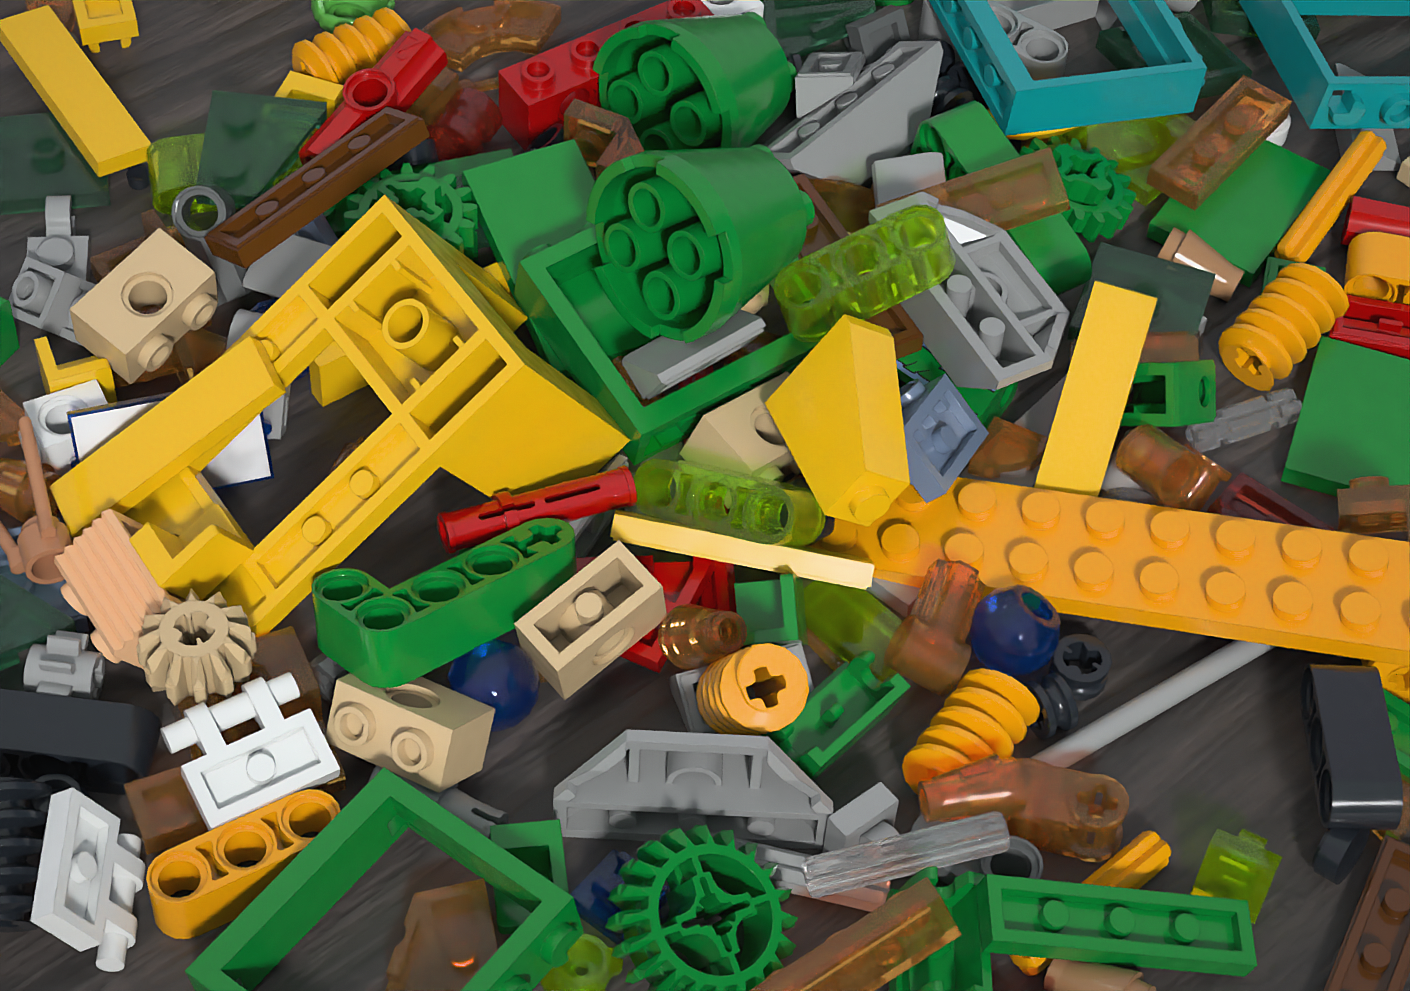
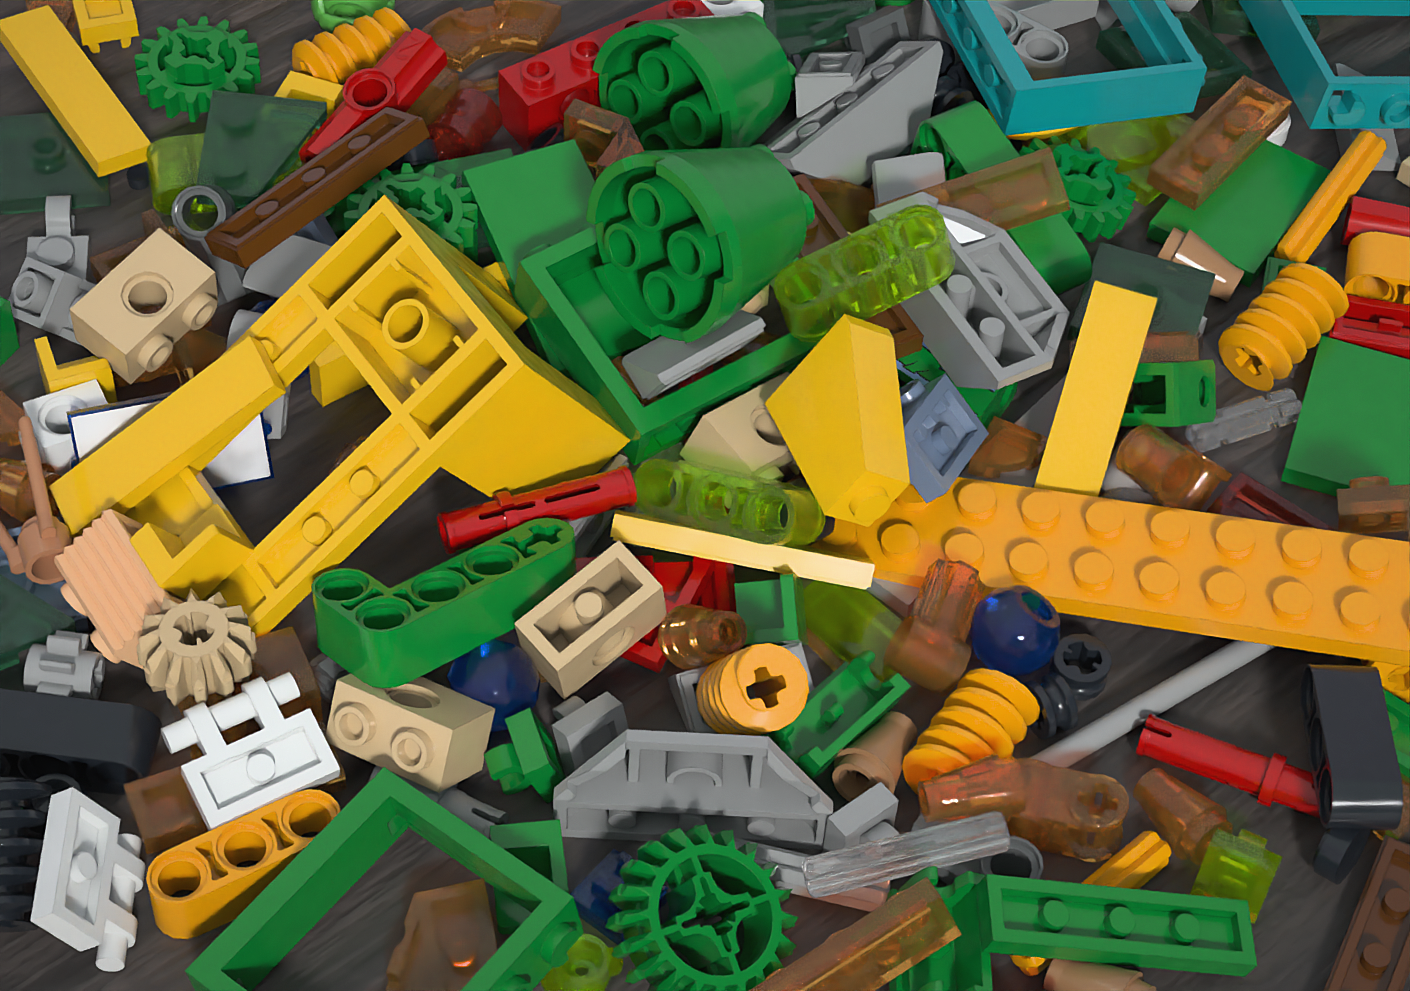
(195, 64): none -> green gear
(528, 760): none -> green tile
(586, 728): none -> light grey tile
(874, 756): none -> medium nougat cone
(1181, 814): none -> clear orange cone
(1229, 764): none -> red pin

